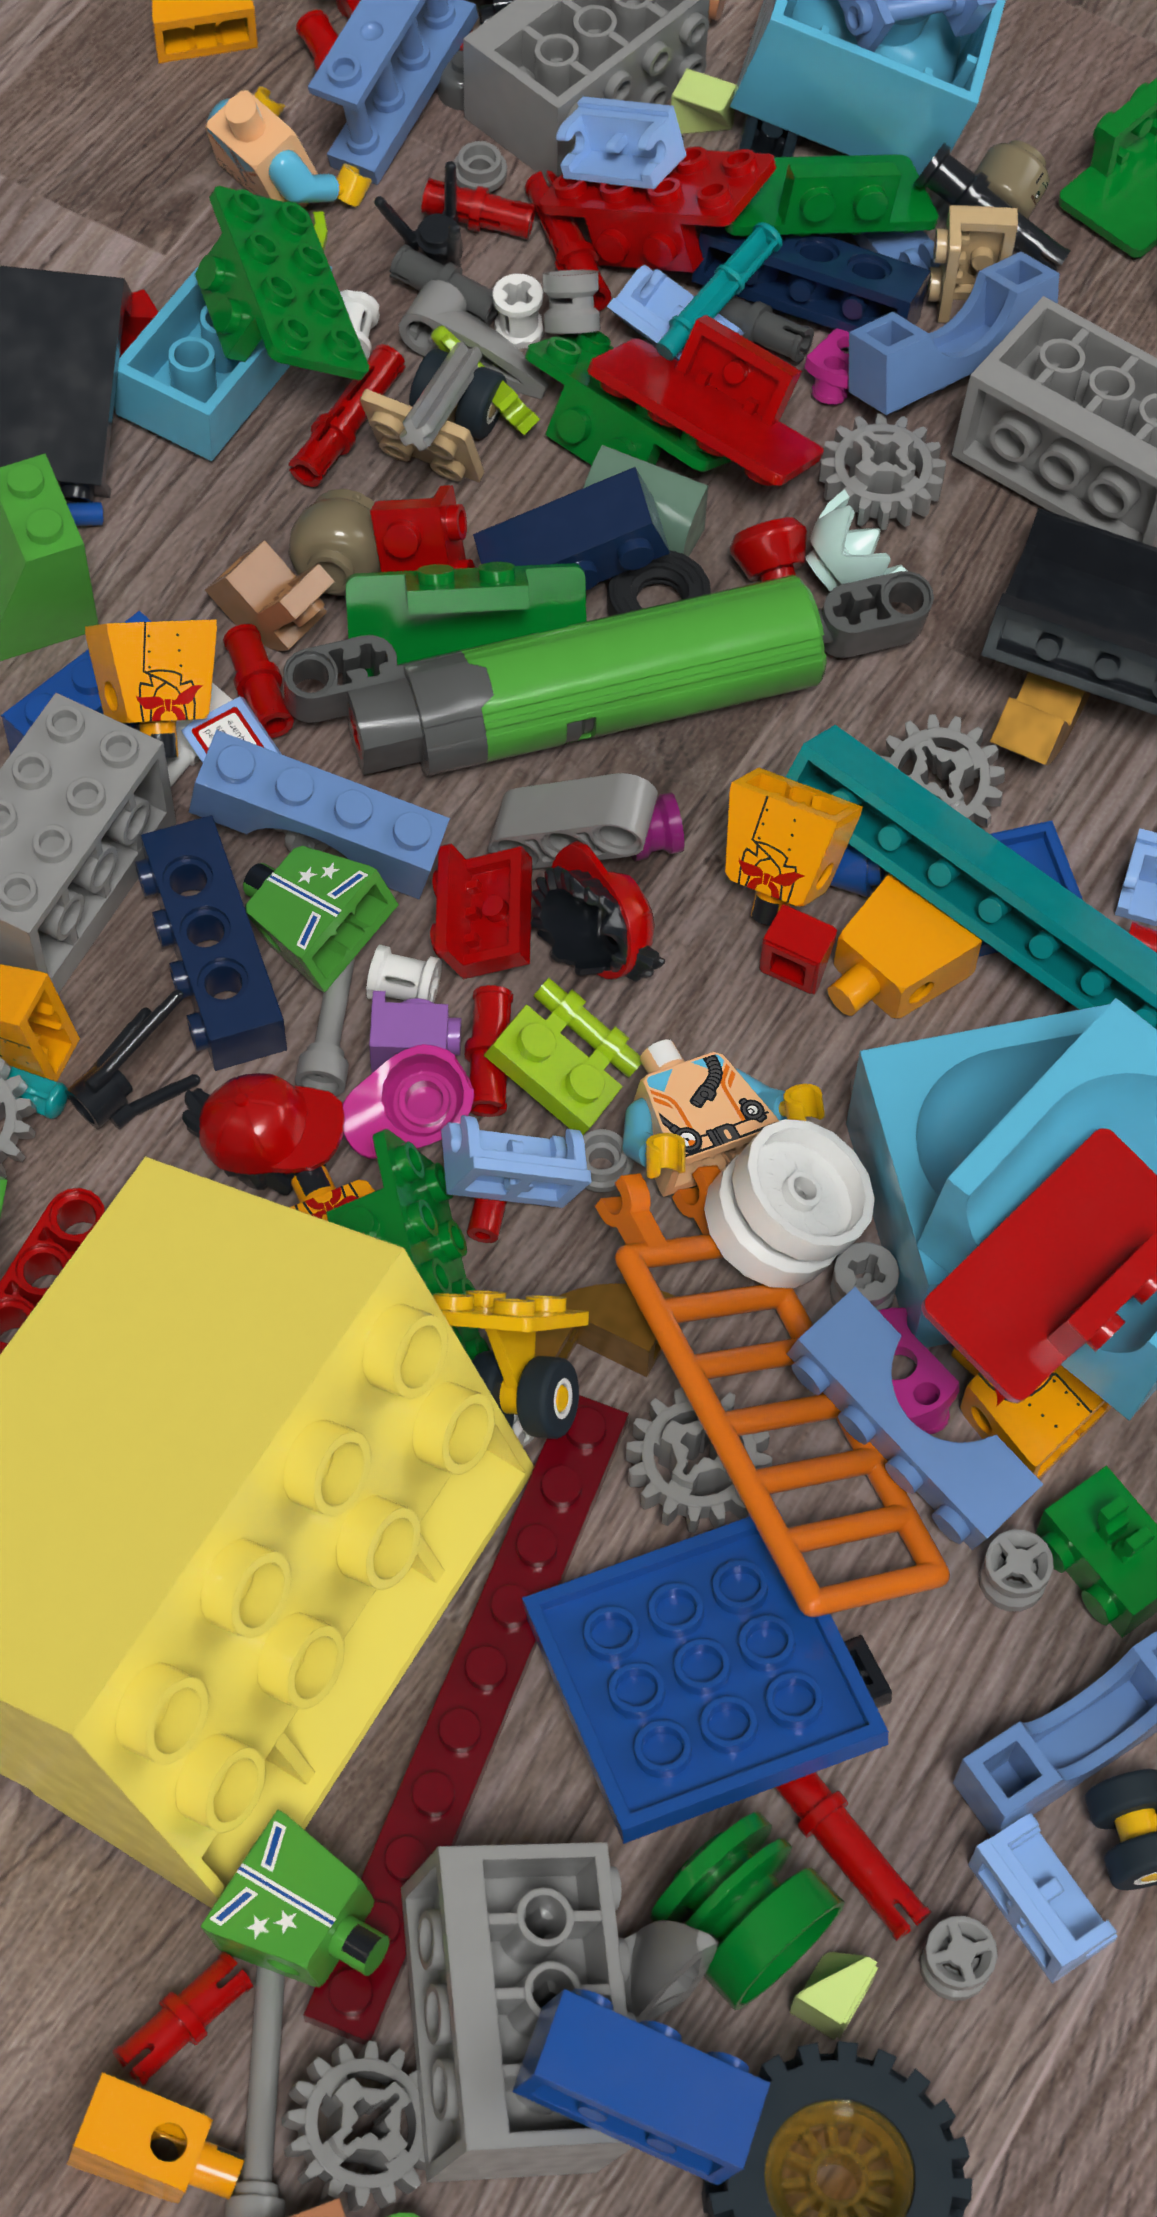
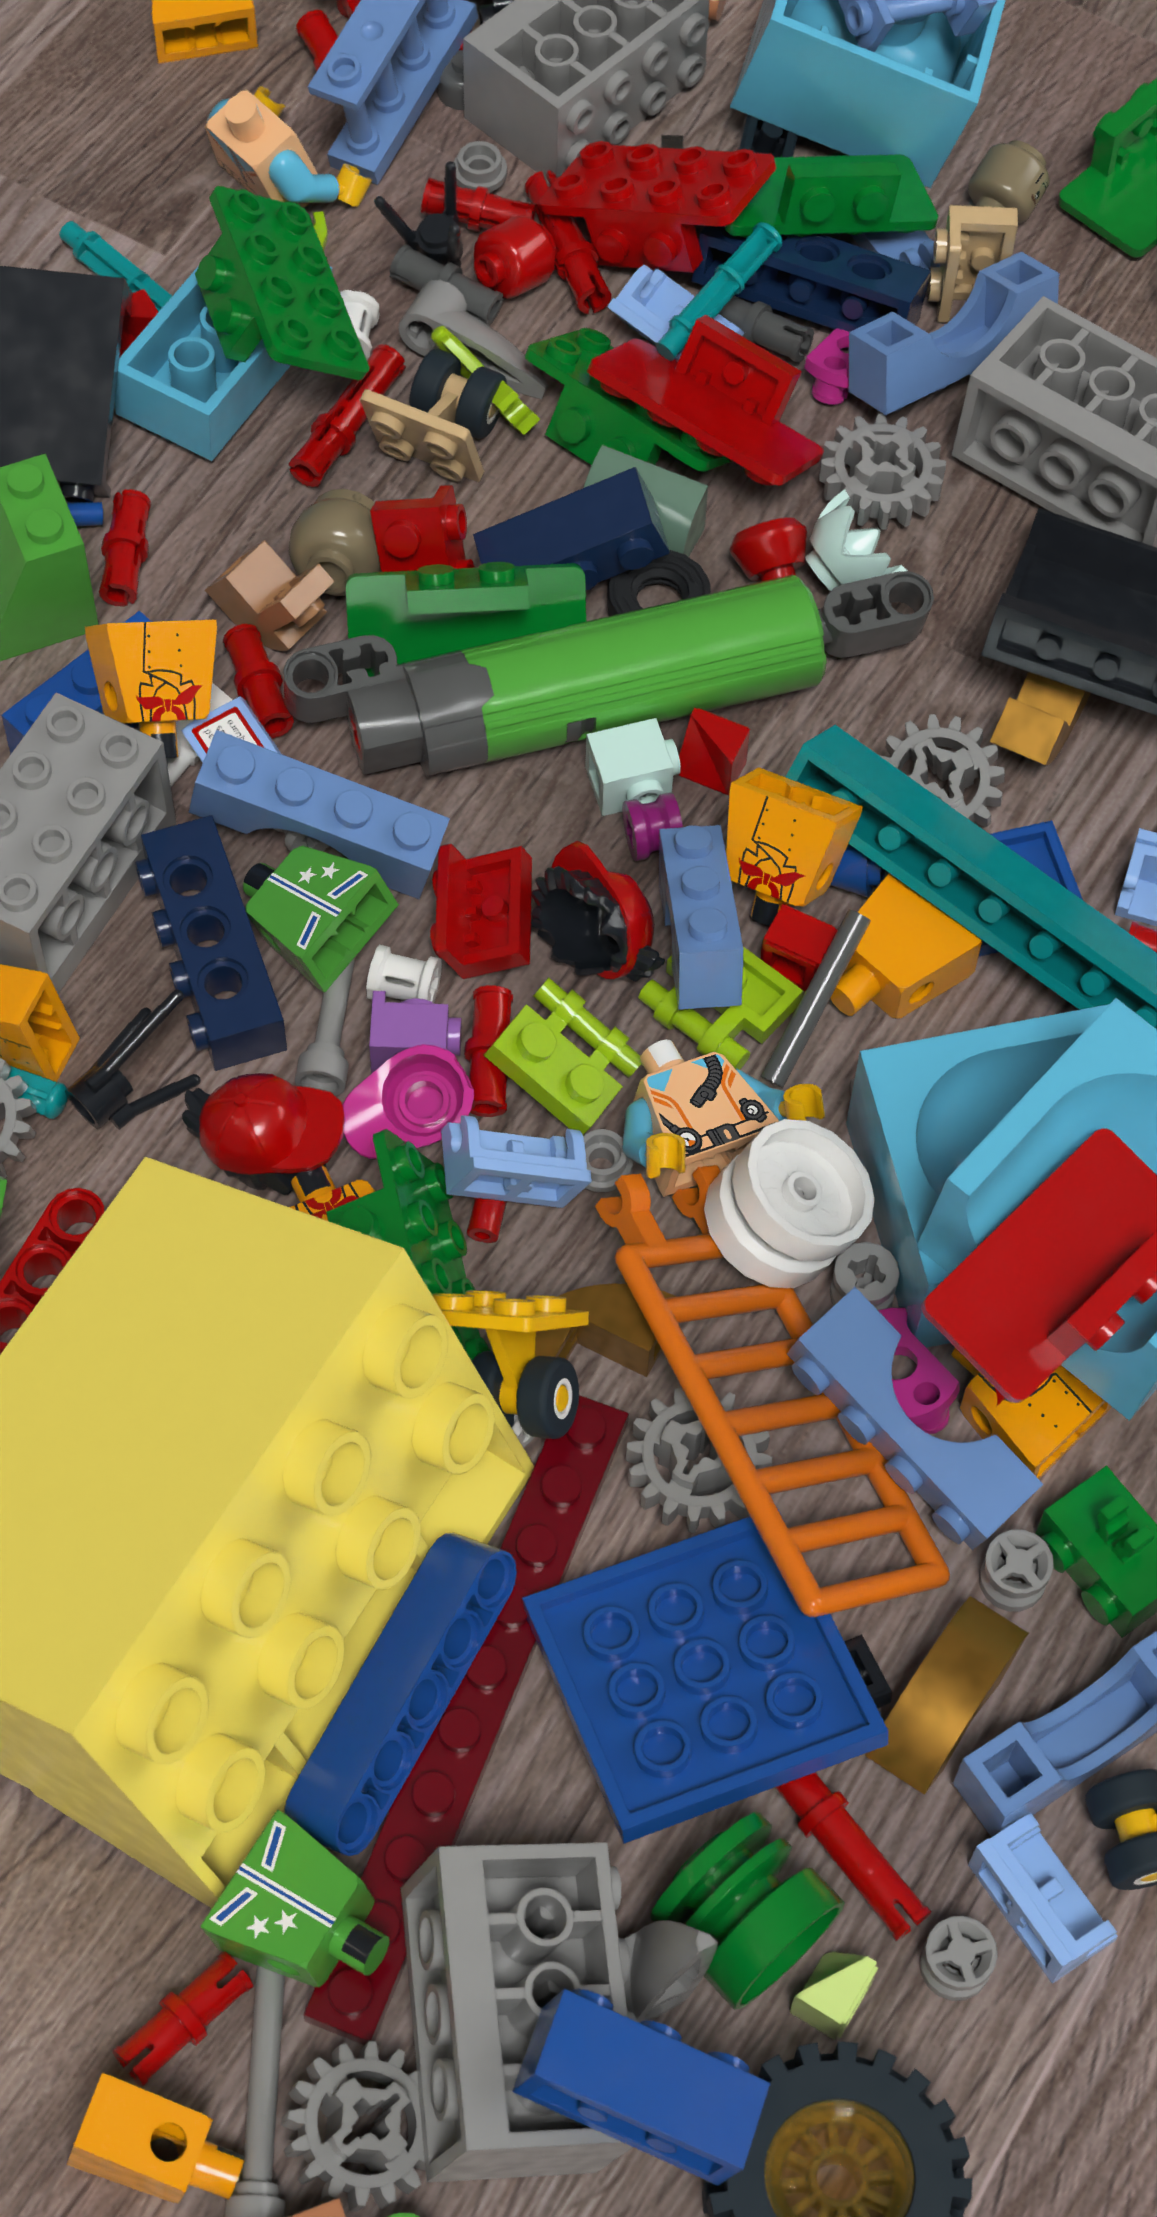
(107, 261): none -> teal piece
(125, 547): none -> red pin
(401, 1693): none -> blue beam
(440, 396): light grey axle -> none
(514, 256): none -> red head
(518, 303): white bush -> none
(573, 314): light grey wheel -> none
(600, 811): light grey beam -> none
(621, 142): light blue hinge -> none
(630, 764): none -> light aqua brick
(702, 917): none -> medium blue arch
(703, 103): yellowish green slope -> none
(713, 750): none -> red slope
(766, 1004): none -> lime plate
(816, 998): none -> dark grey bar
(947, 1693): none -> pearl gold brick
(964, 188): black pin -> none

